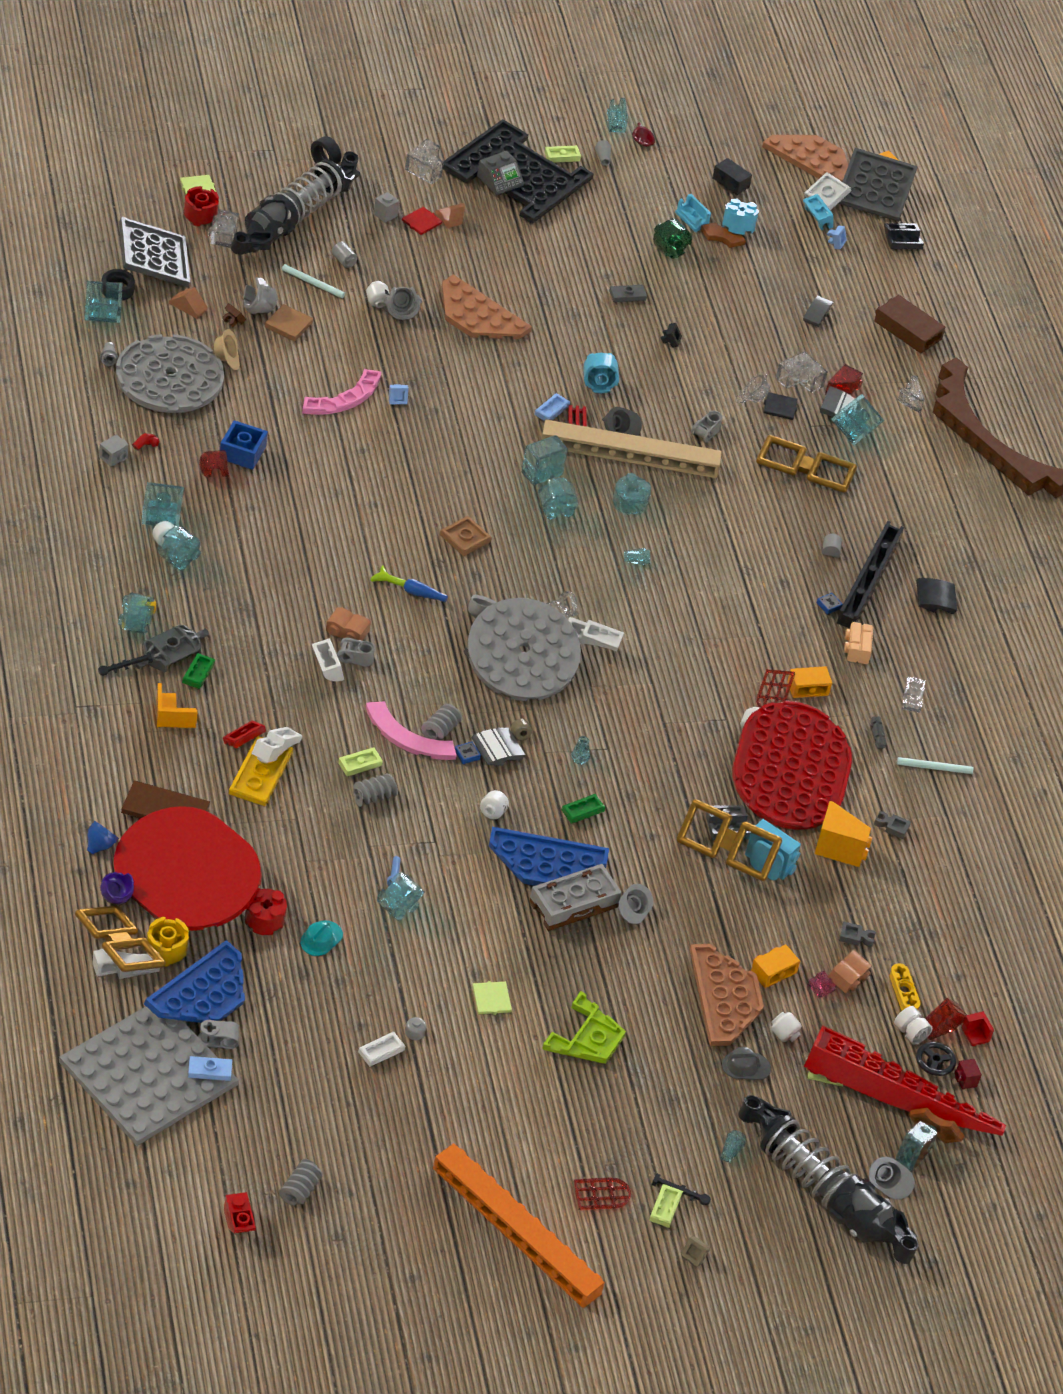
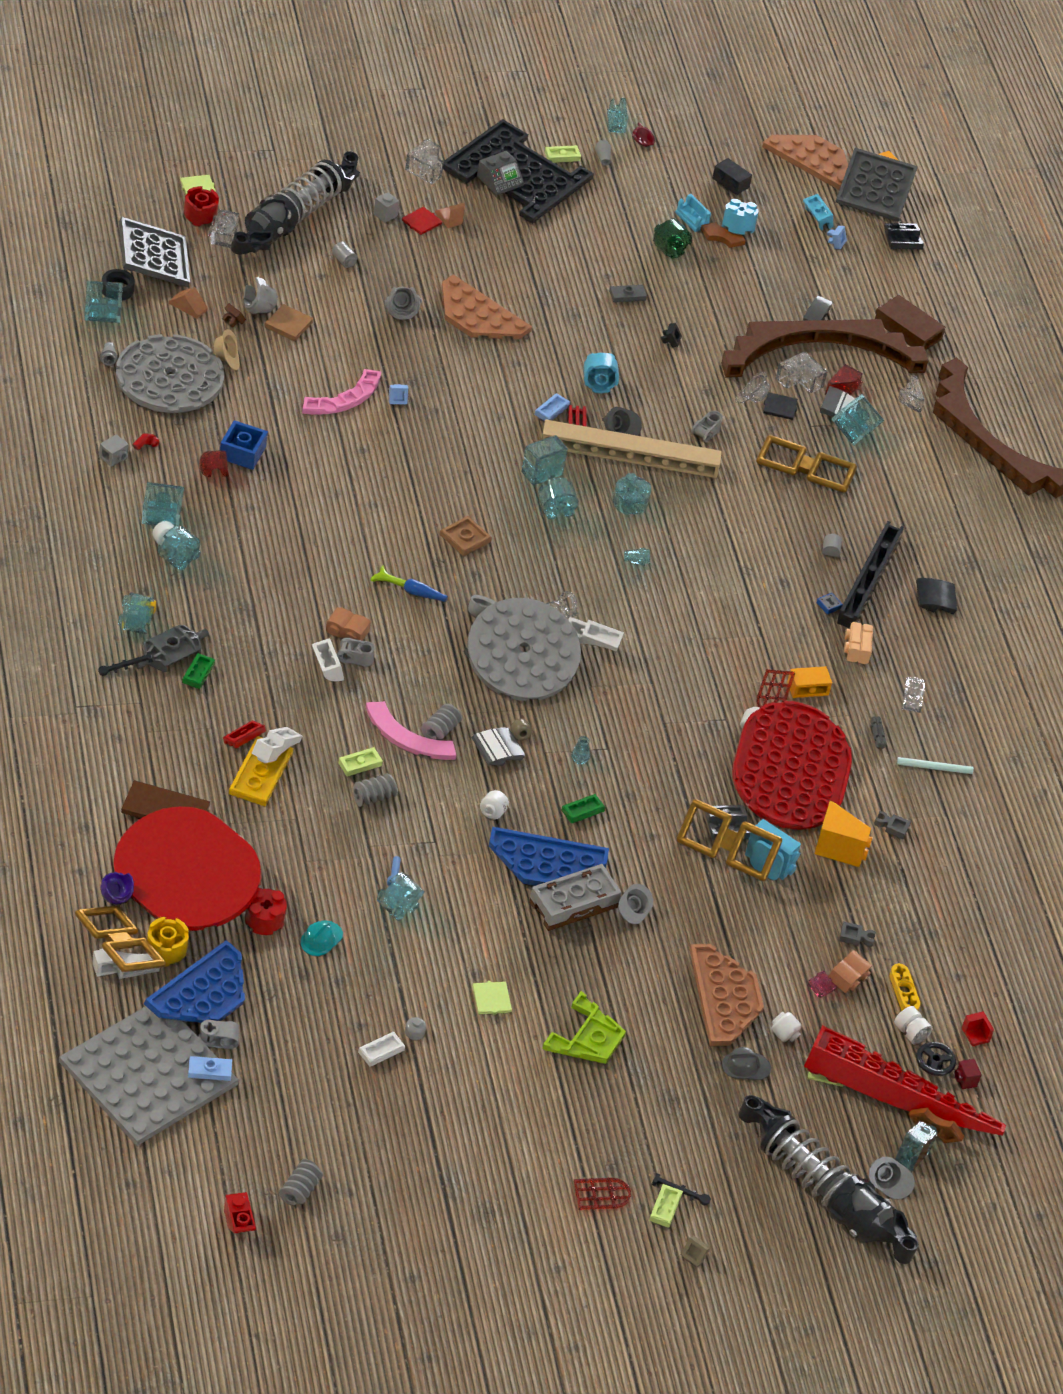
(99, 838): blue helmet -> none
(169, 715): light orange panel -> none
(313, 281): light aqua bar -> none
(330, 146): black tyre -> none
(377, 293): white head -> none
(467, 752): tile -> none
(519, 1225): orange brick -> none
(733, 1144): clear light blue cone -> none
(775, 965): light orange brick -> none
(829, 189): white tile -> none
(861, 333): none -> reddish brown arch
(945, 1018): clear red slope -> none

